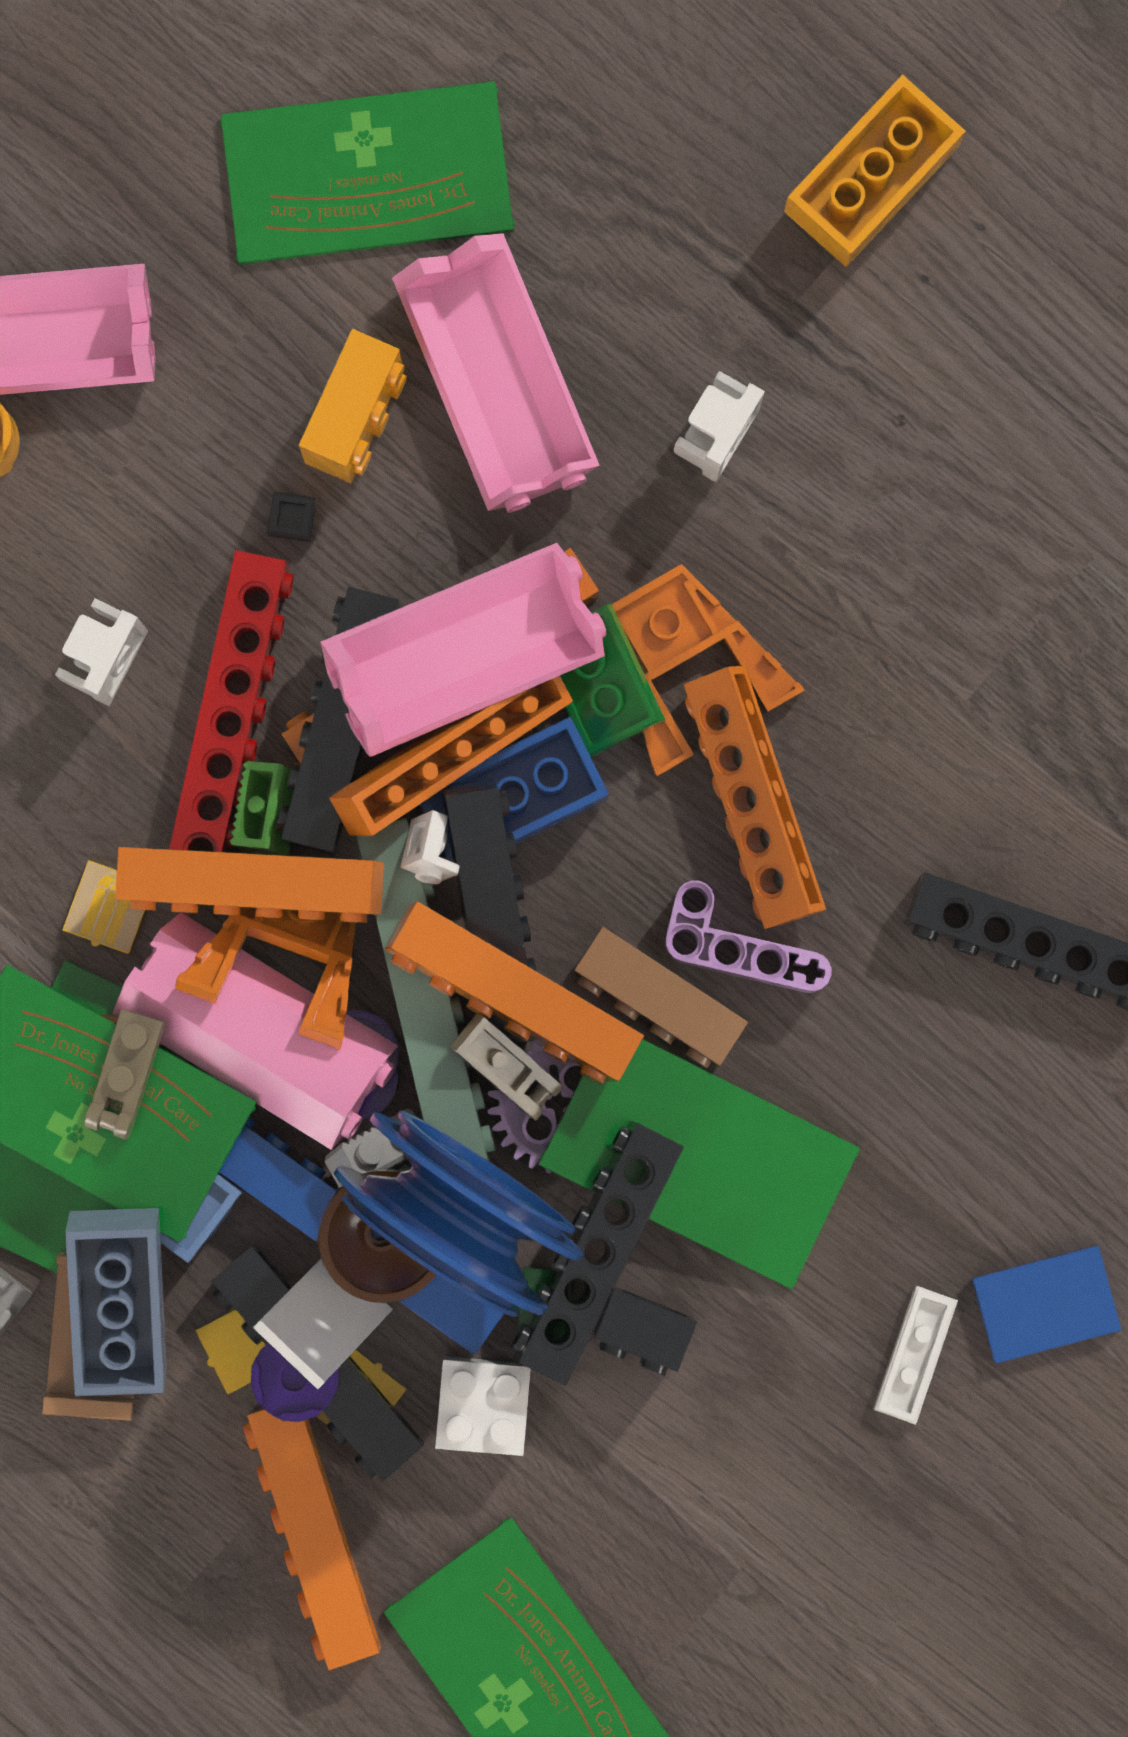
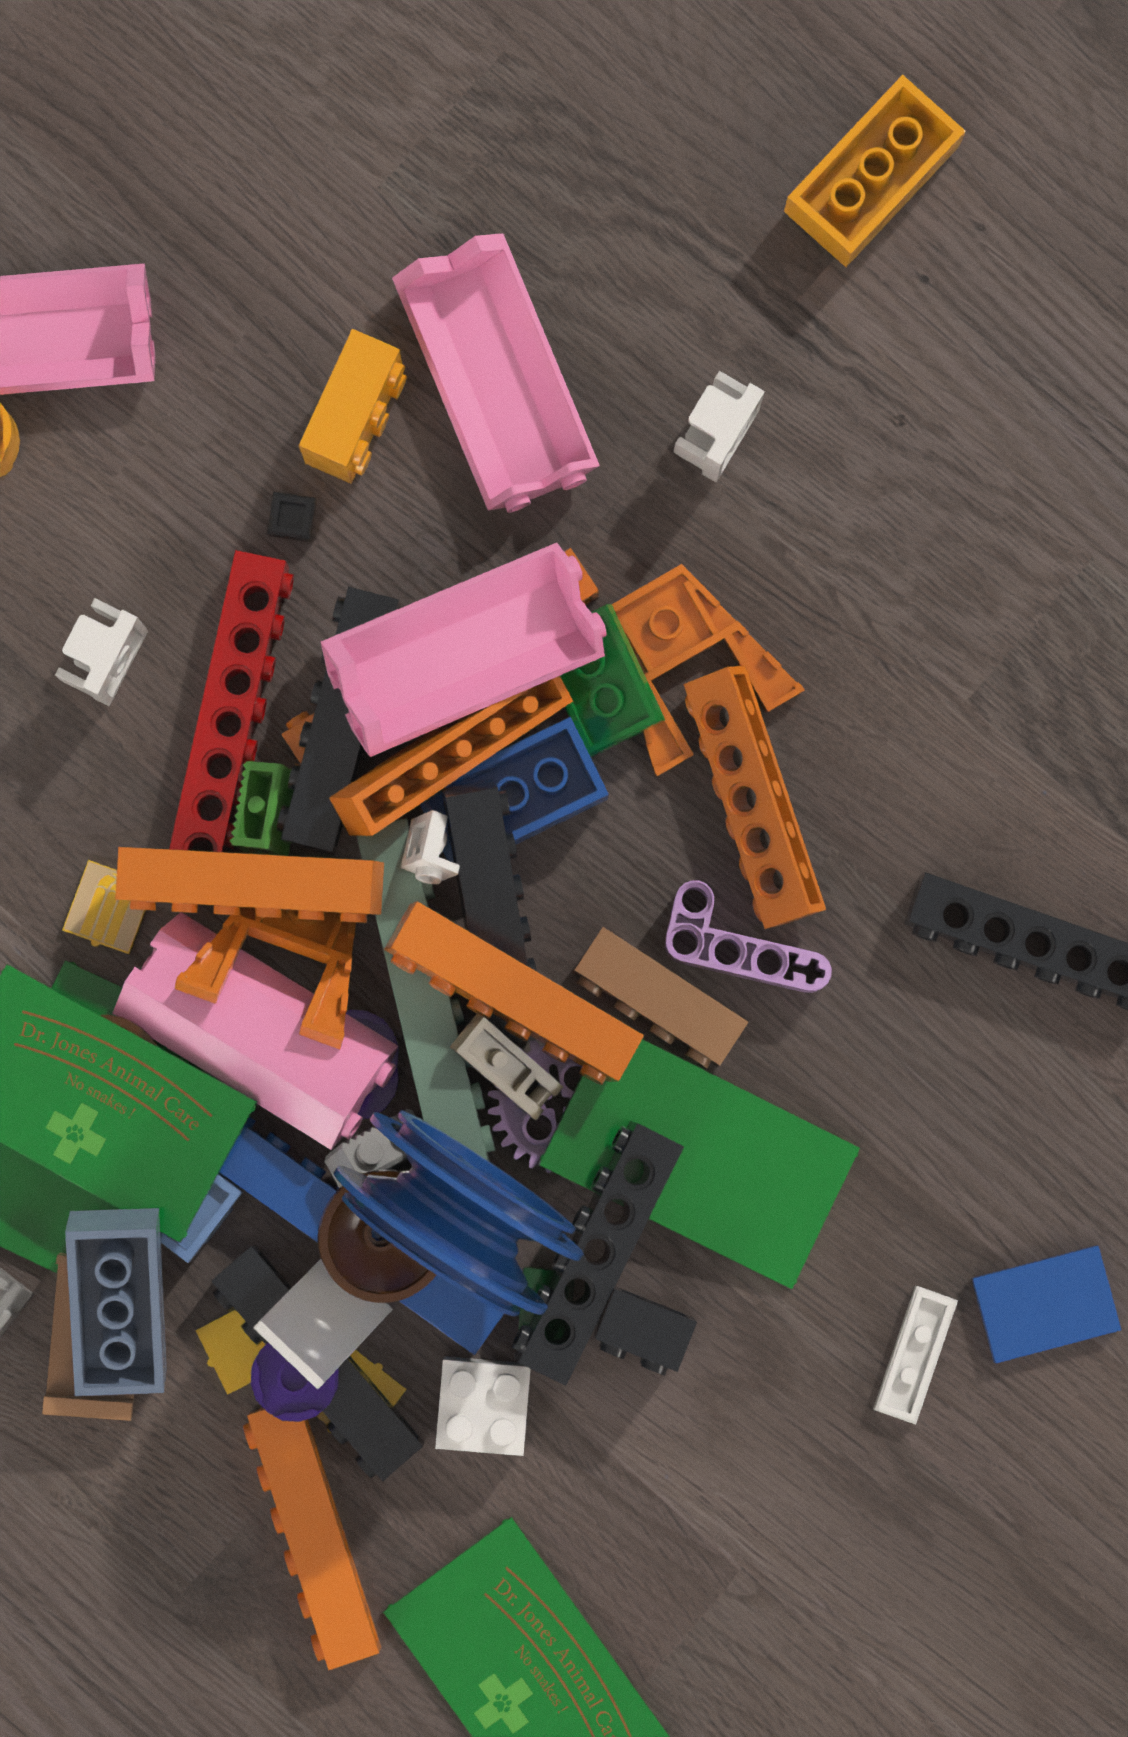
(125, 1073): dark tan plate -> none
(367, 173): green piece -> none

